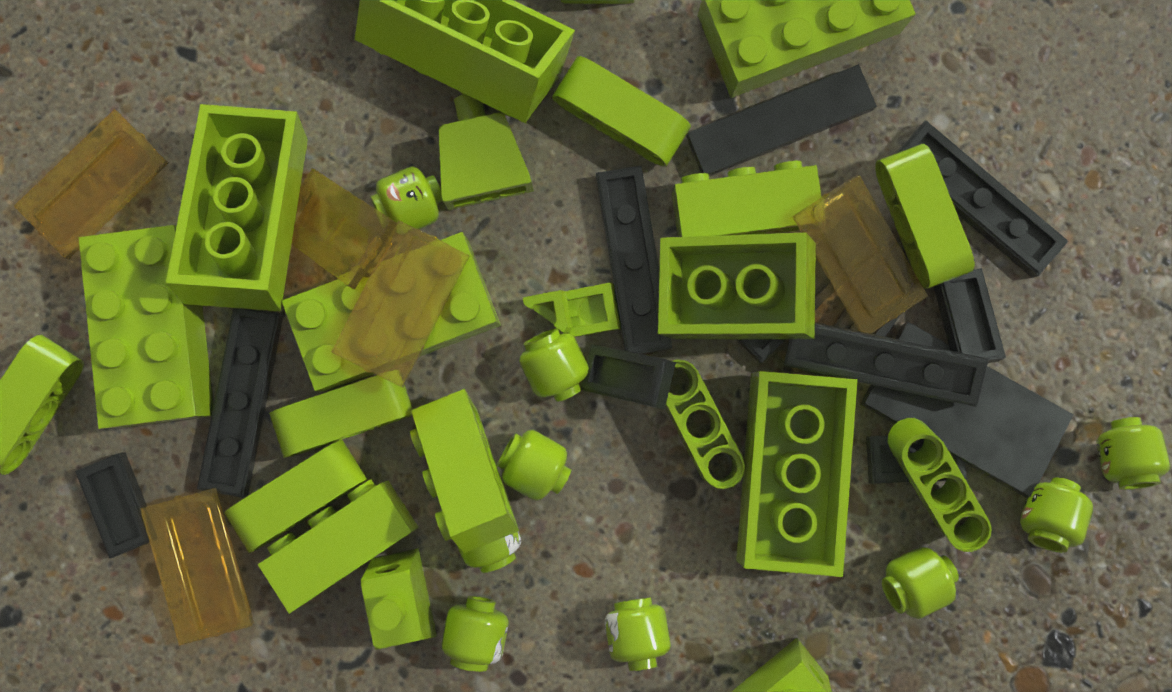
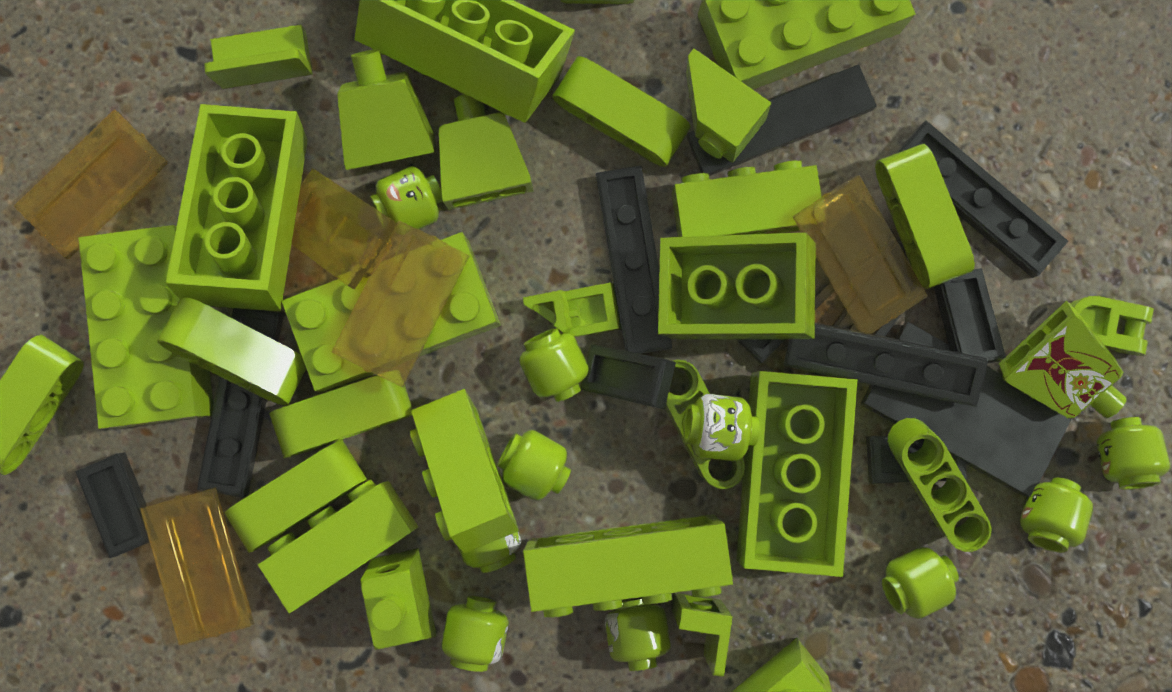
(233, 351): none -> lime beam
(259, 57): none -> lime panel
(381, 115): none -> lime torso
(627, 564): none -> lime brick
(708, 617): none -> lime panel
(720, 427): none -> lime head
(722, 108): none -> lime slope
(1066, 367): none -> lime torso
(1103, 317): none -> lime plate

